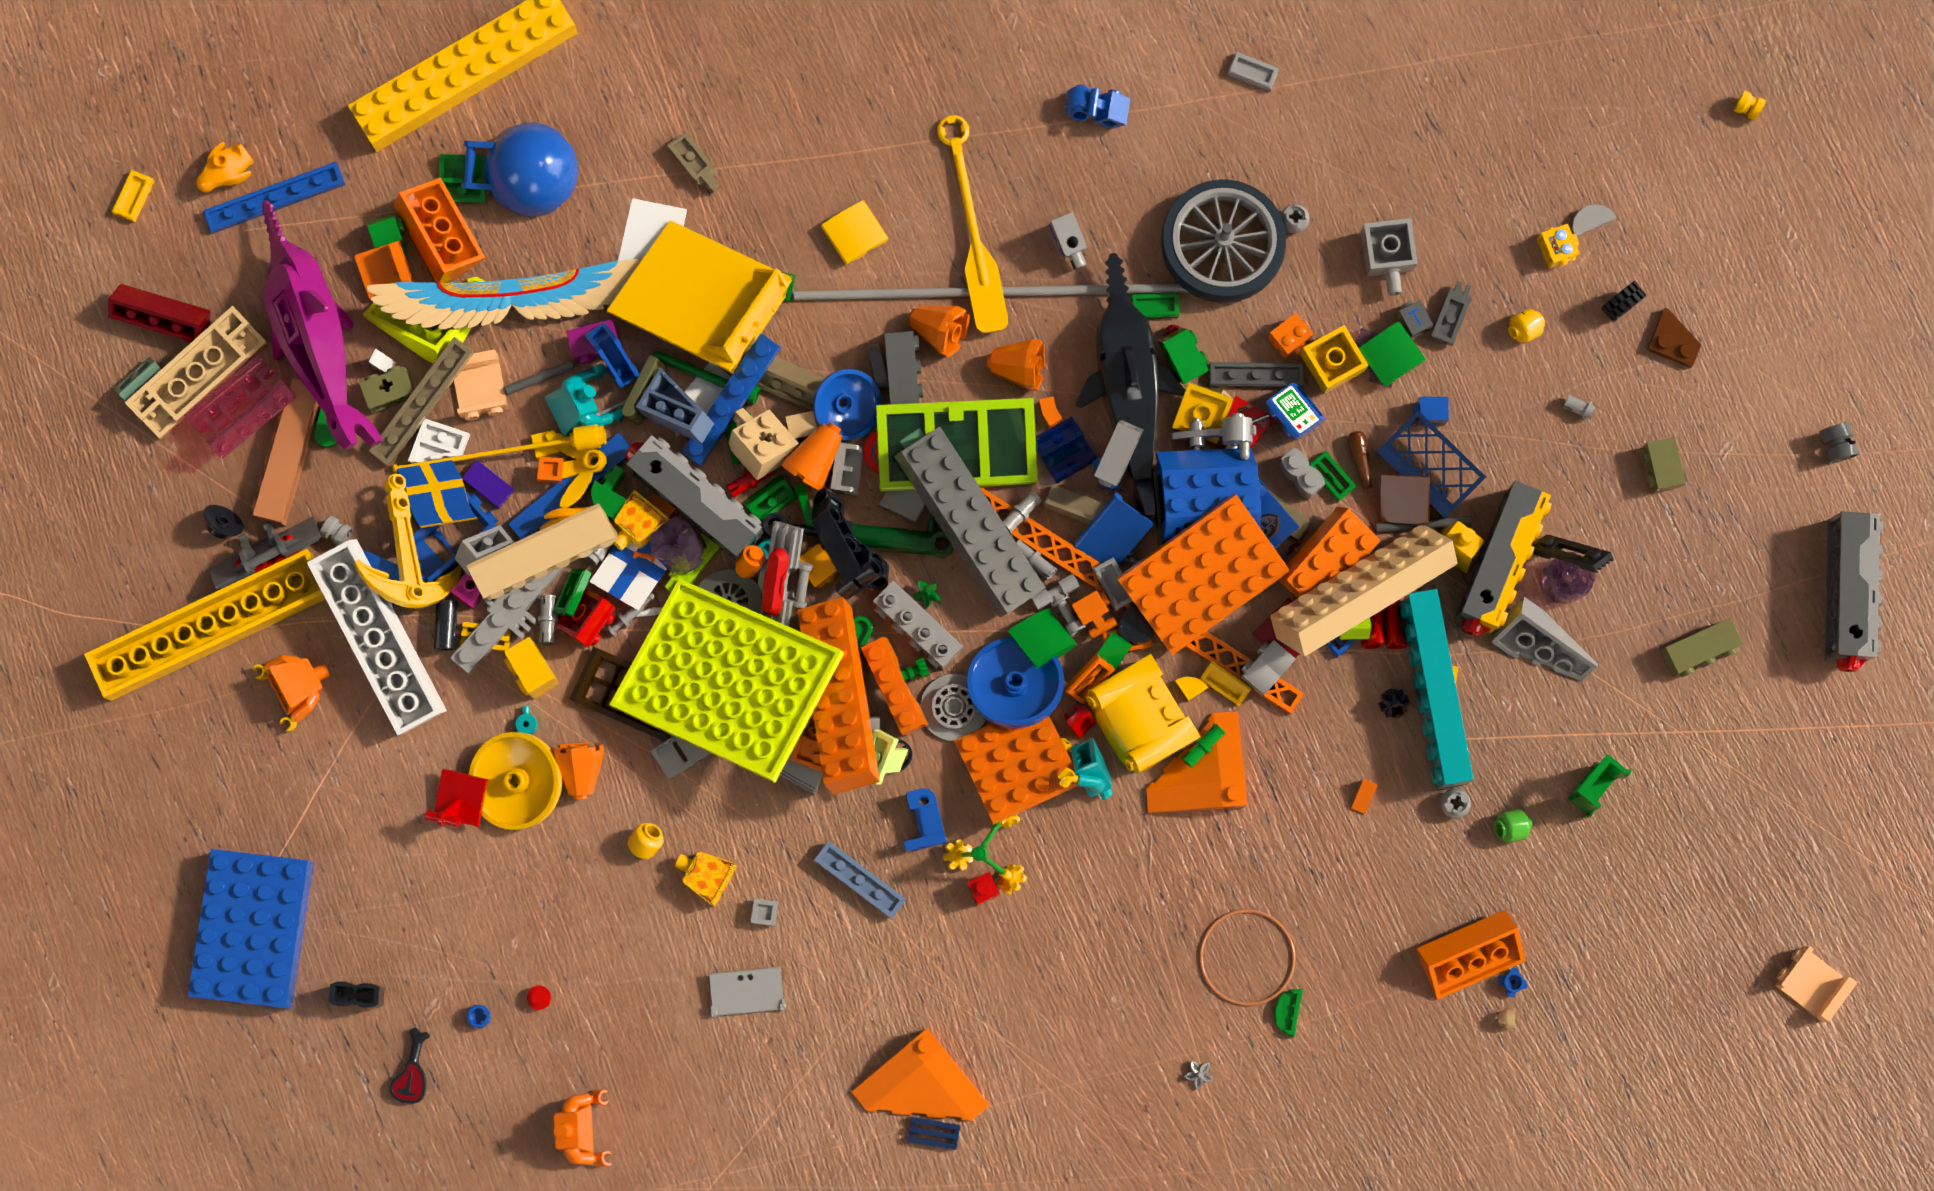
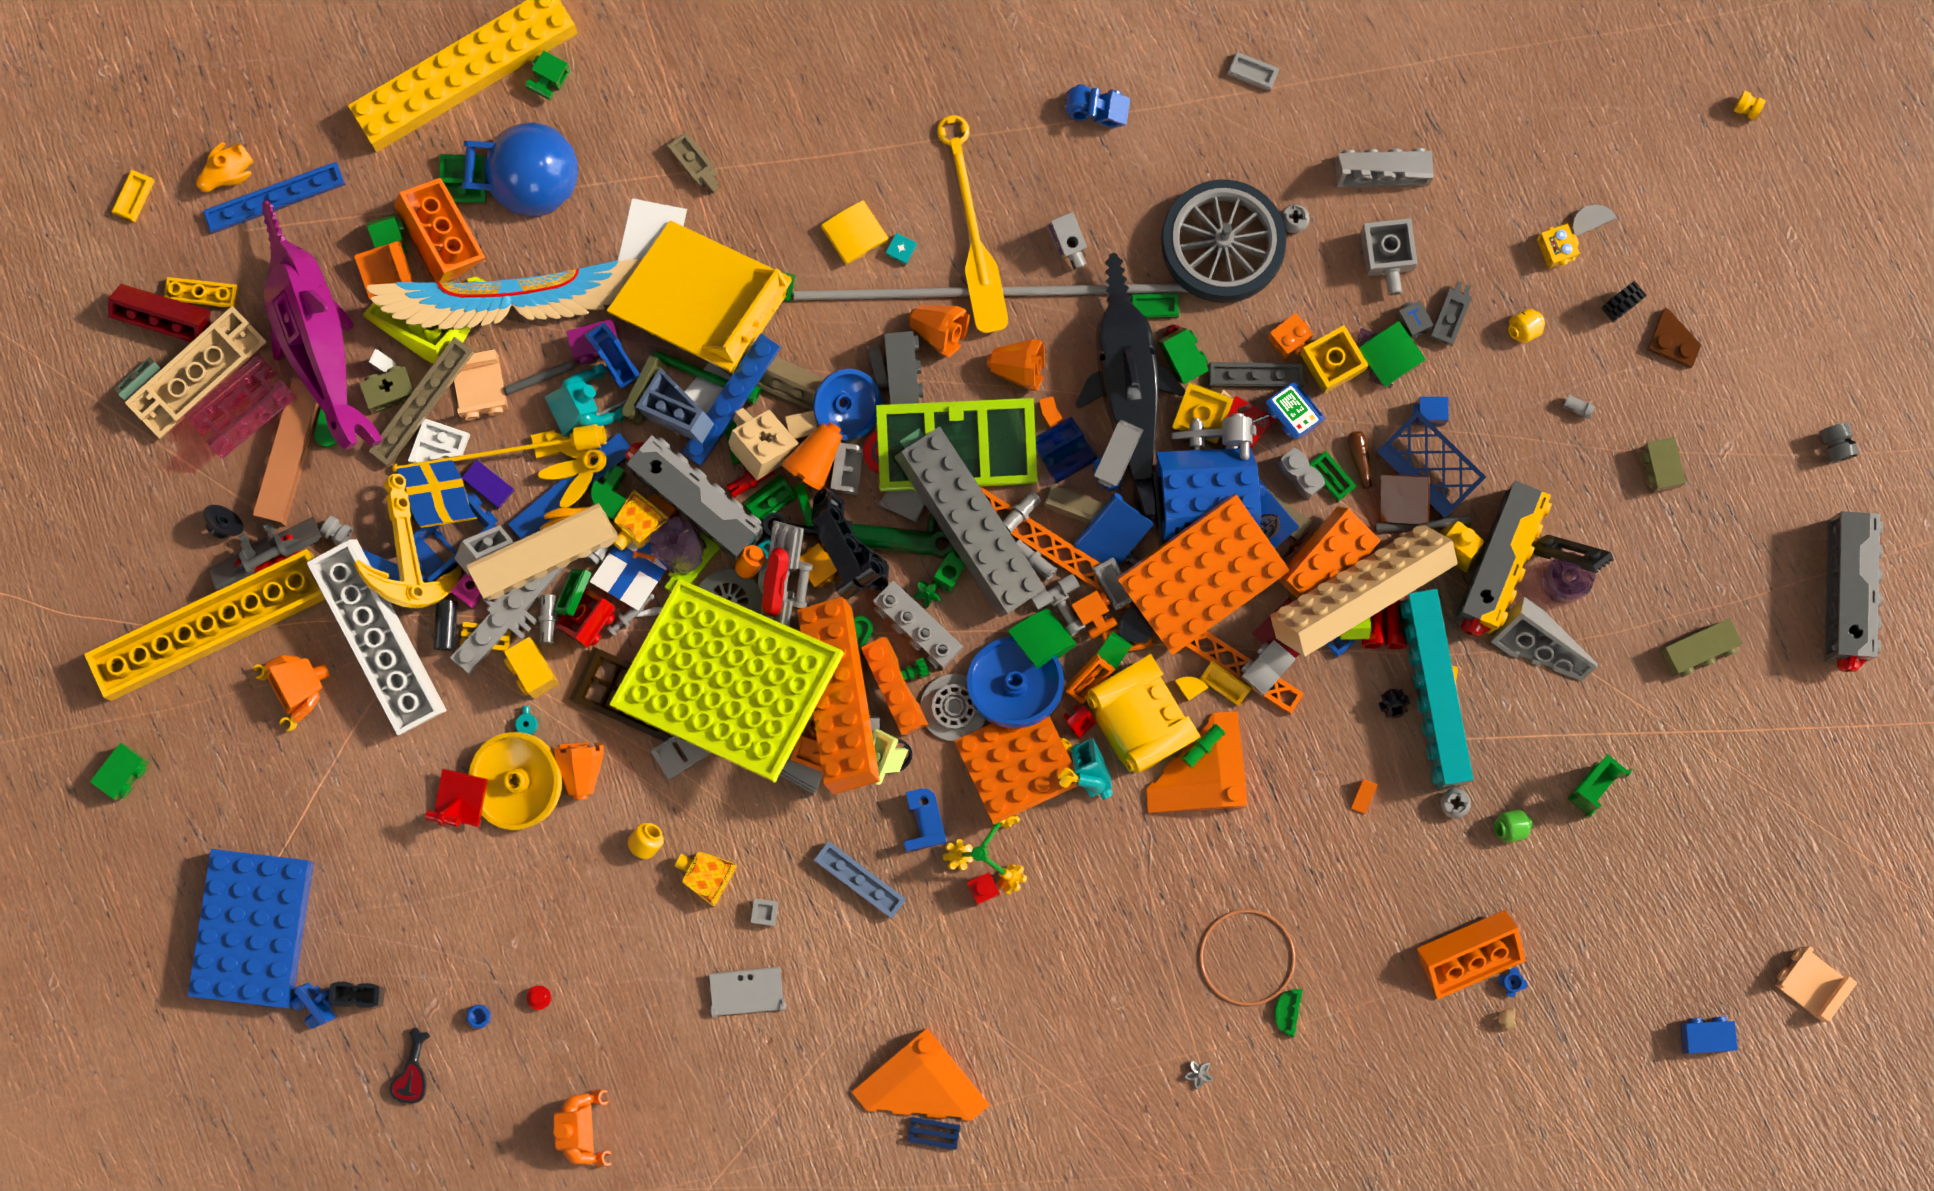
(120, 772): none -> green brick
(214, 294): none -> yellow tile
(316, 1002): none -> blue hips
(550, 72): none -> green brick
(550, 470): orange tile -> none
(901, 248): none -> teal tile
(949, 571): none -> green leg
(1384, 168): none -> light grey wedge
(1708, 1036): none -> blue brick

